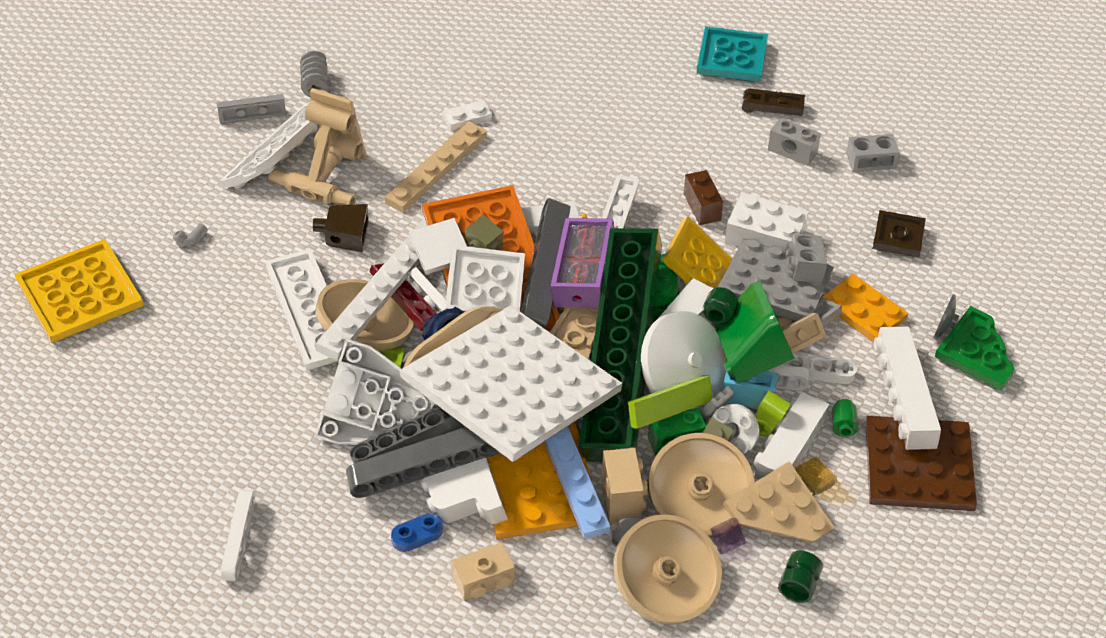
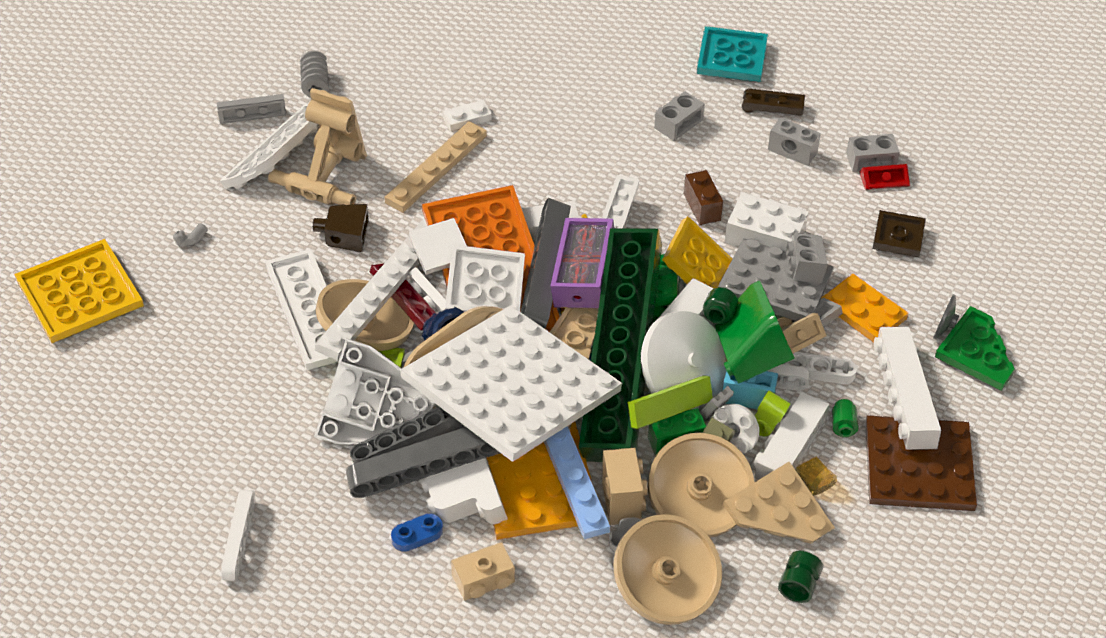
(484, 234): olive brick -> none
(679, 115): none -> light grey brick
(728, 535): plate -> none
(885, 176): none -> red slope

